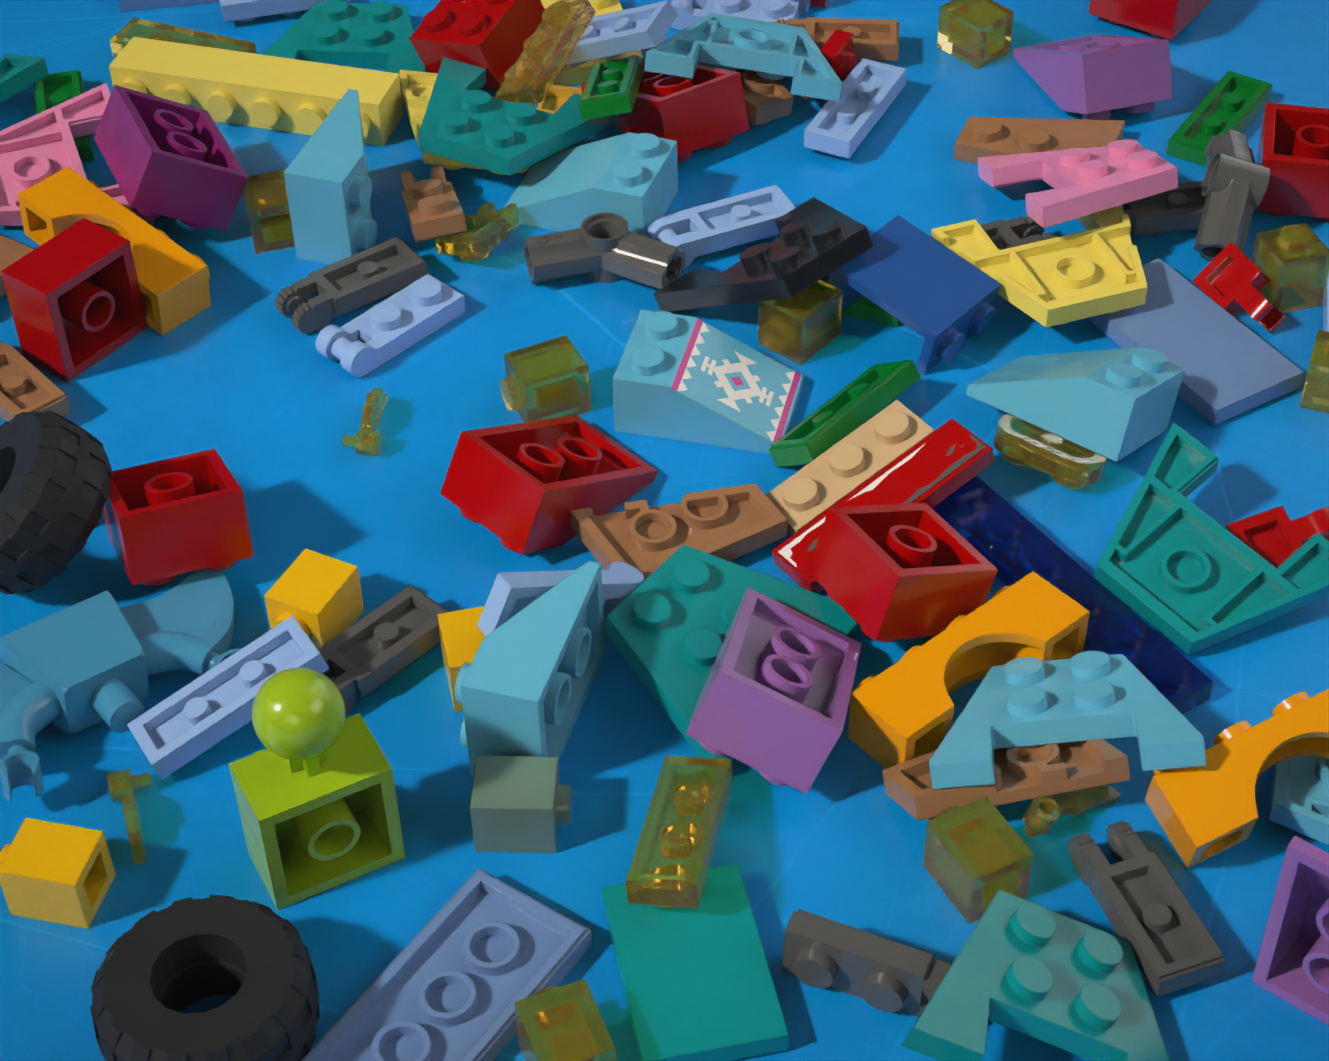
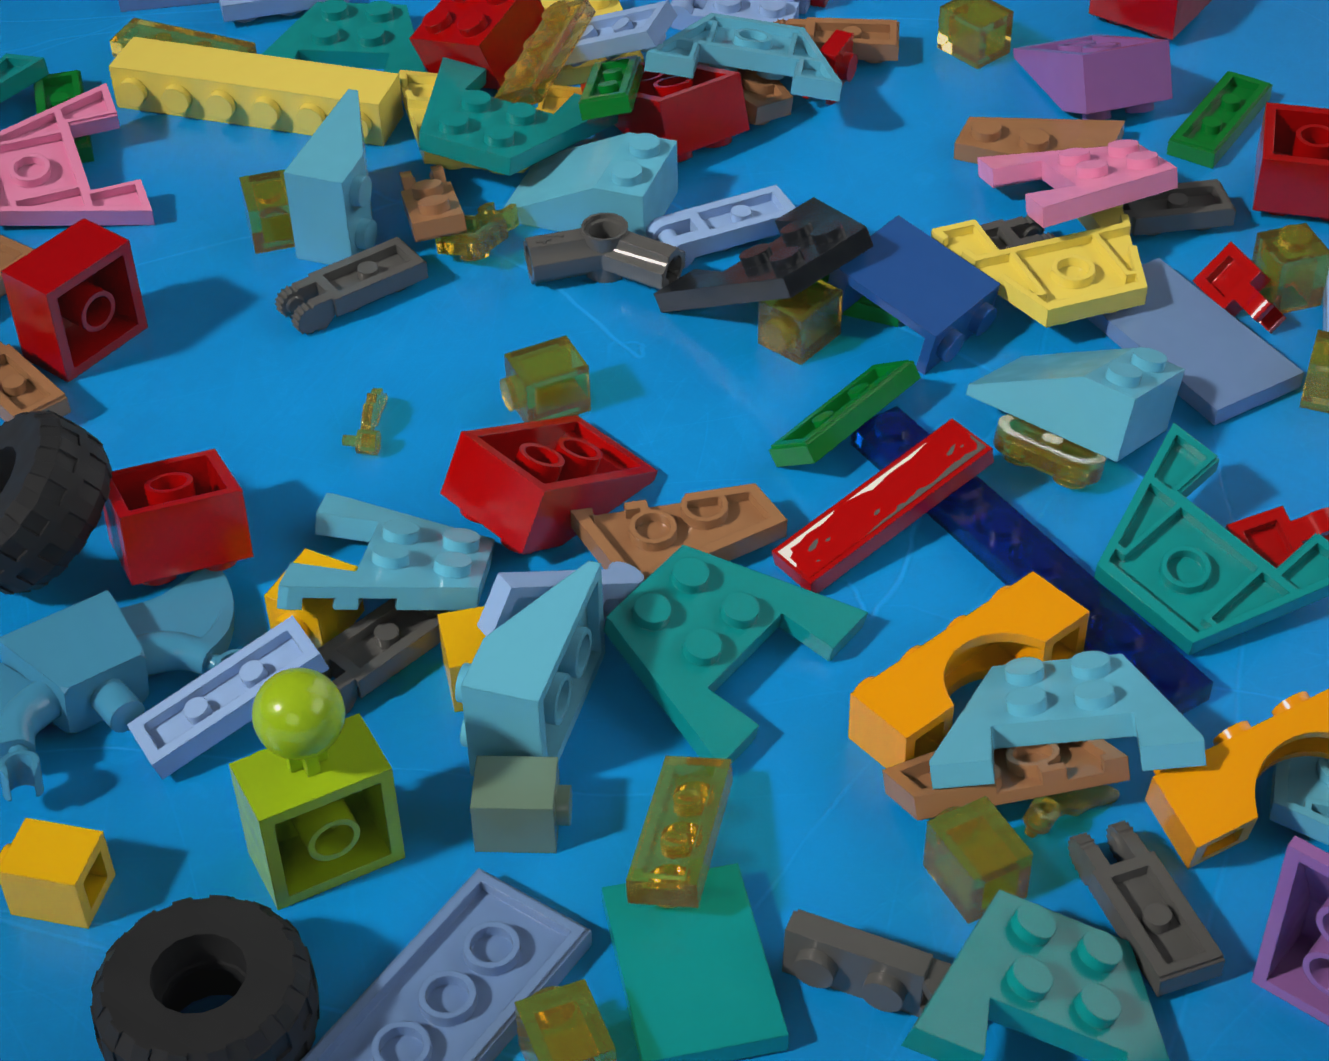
(122, 787): clear yellow piece -> none
(169, 277): light orange arch -> none
(170, 160): magenta brick -> none
(391, 326): light blue plate -> none
(405, 560): none -> medium azure wing
(701, 386): medium azure slope -> none
(776, 692): medium lavender slope -> none
(848, 465): tan plate -> none
(863, 100): light blue plate -> none
(899, 569): red brick -> none
(1232, 192): dark grey piece -> none

